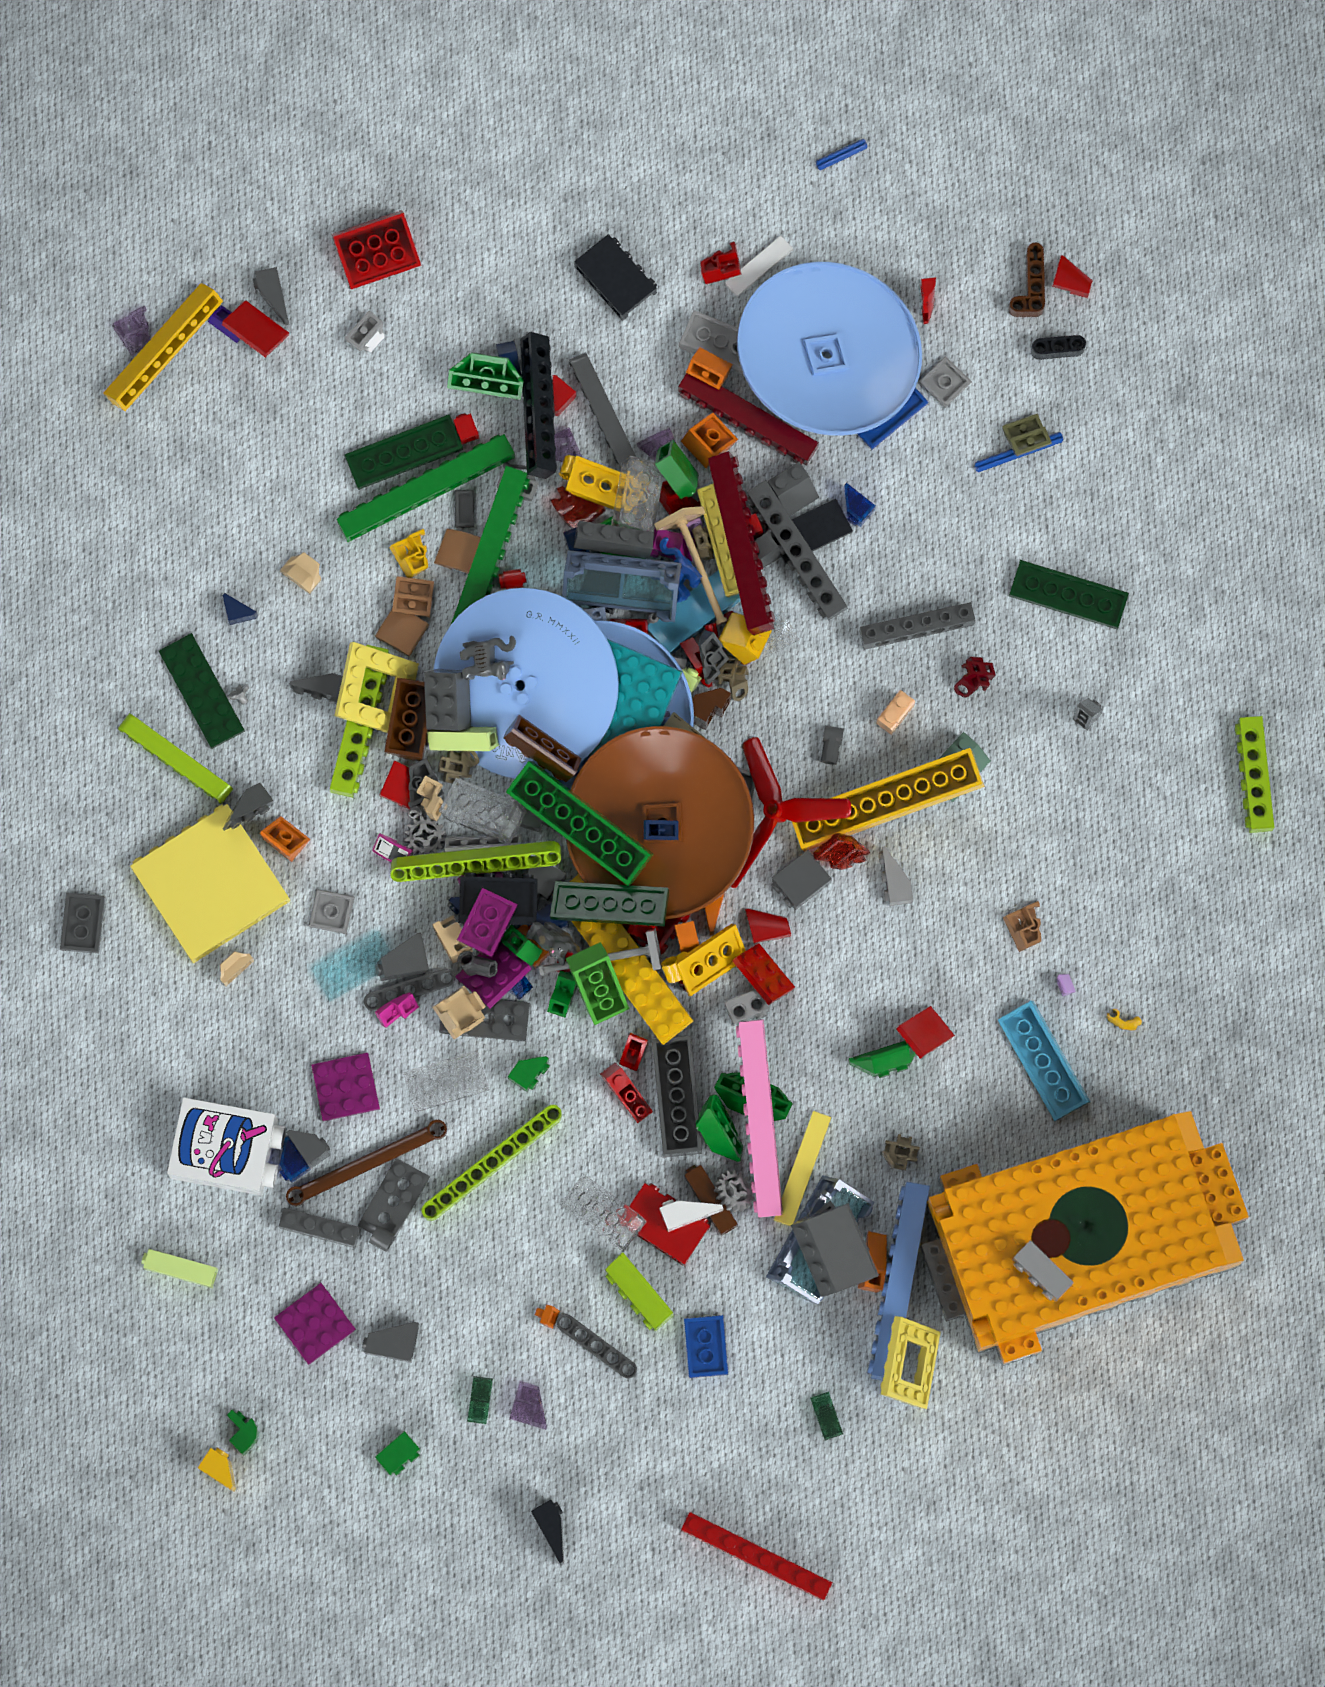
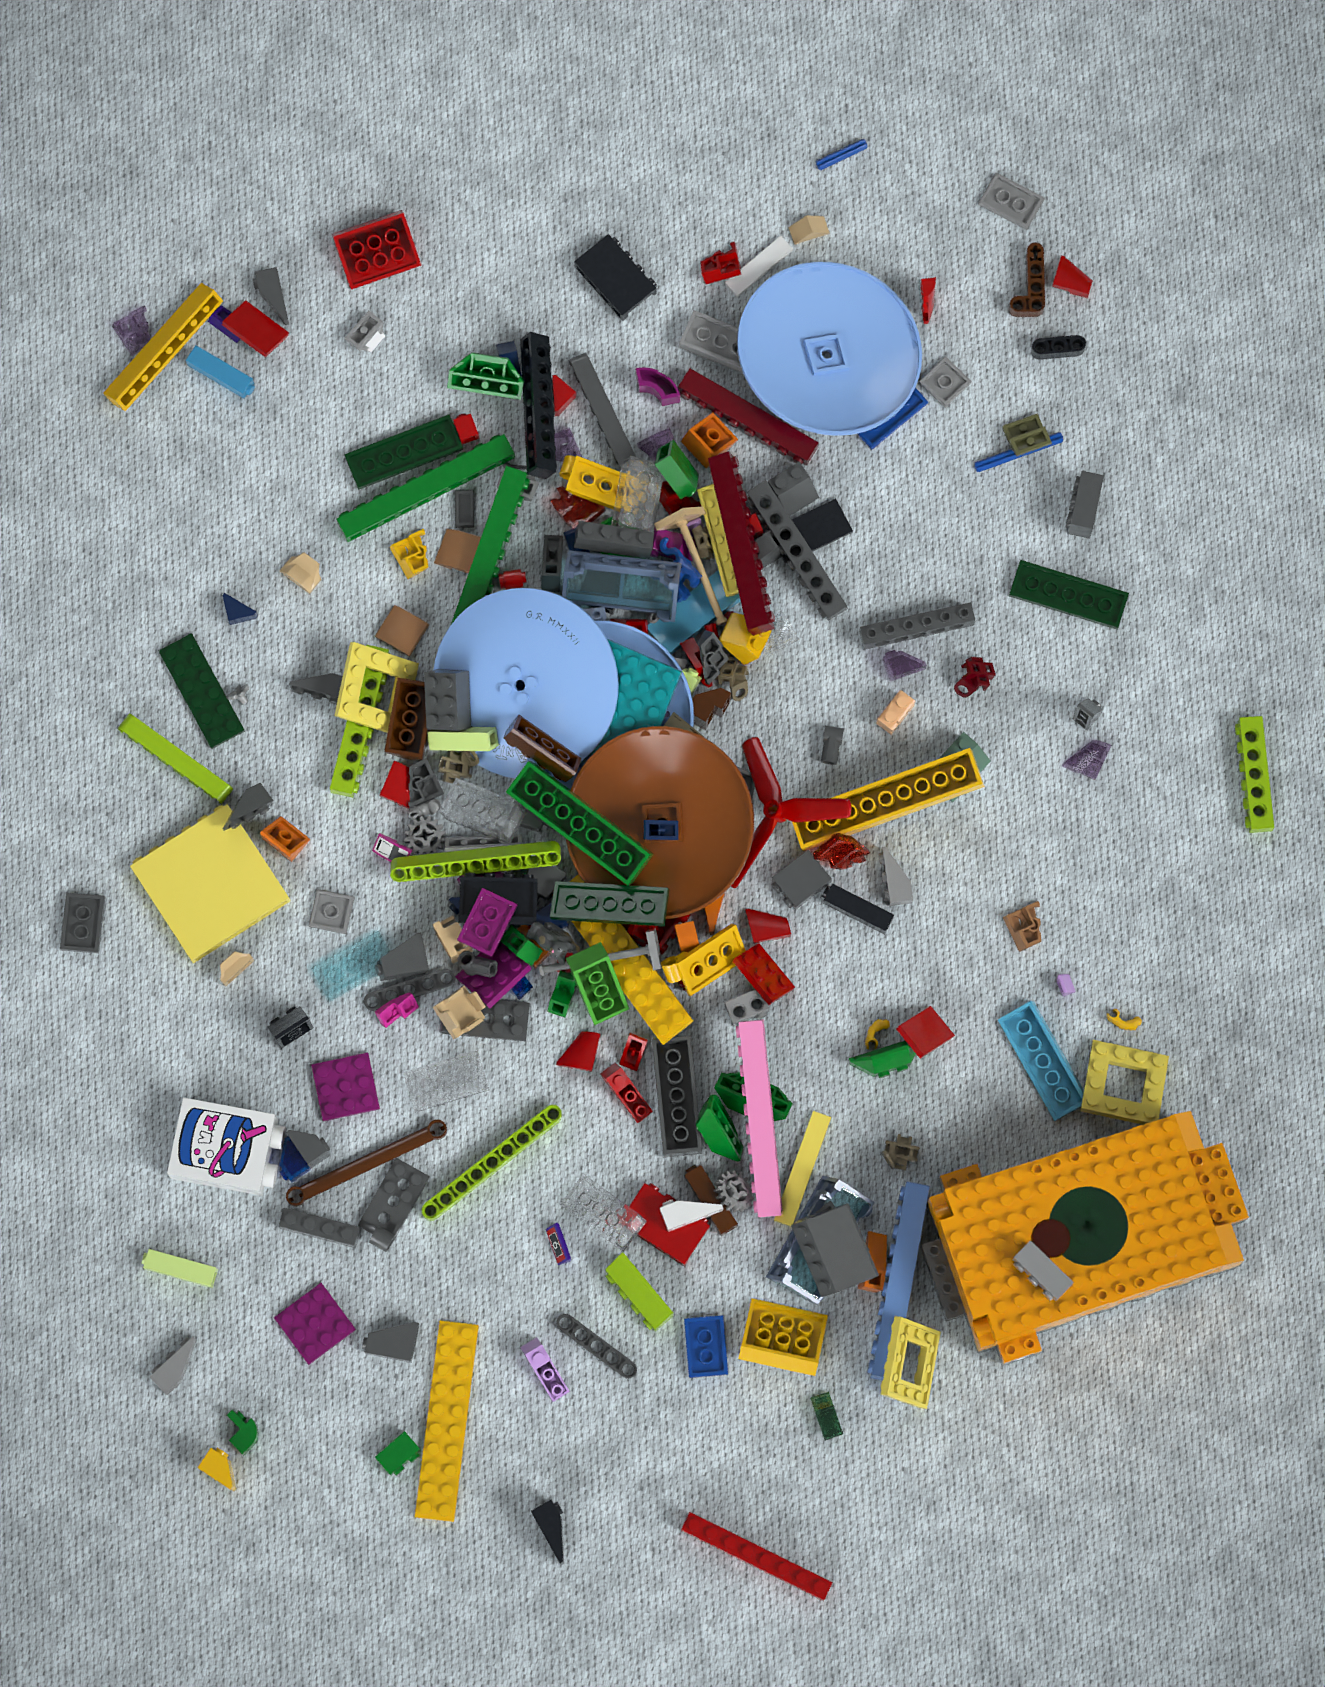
(171, 1373): none -> light grey slope
(220, 372): none -> dark azure brick
(290, 1026): none -> black slope
(413, 596): medium nougat slope -> none
(429, 788): tan tile -> none
(432, 807): tan tile -> none
(446, 1421): none -> yellow plate
(480, 1400): clear green slope -> none
(485, 658): dark grey animal -> none
(527, 1071): green slope -> none
(528, 1406): clear purple slope -> none
(544, 1369): none -> lavender slope
(548, 1315): orange tile -> none
(552, 563): none -> dark grey slope
(558, 1244): none -> slope
(581, 1052): none -> red slope
(657, 384): none -> magenta brick
(709, 368): orange brick -> none
(783, 1337): none -> yellow slope
(808, 228): none -> tan slope
(857, 506): clear blue slope -> none
(857, 908): none -> black brick
(878, 1025): none -> yellow piece
(901, 664): none -> clear purple slope
(1011, 201): none -> light grey tile
(1084, 504): none -> dark grey brick
(1088, 759): none -> clear purple slope
(1140, 1113): none -> light yellow plate

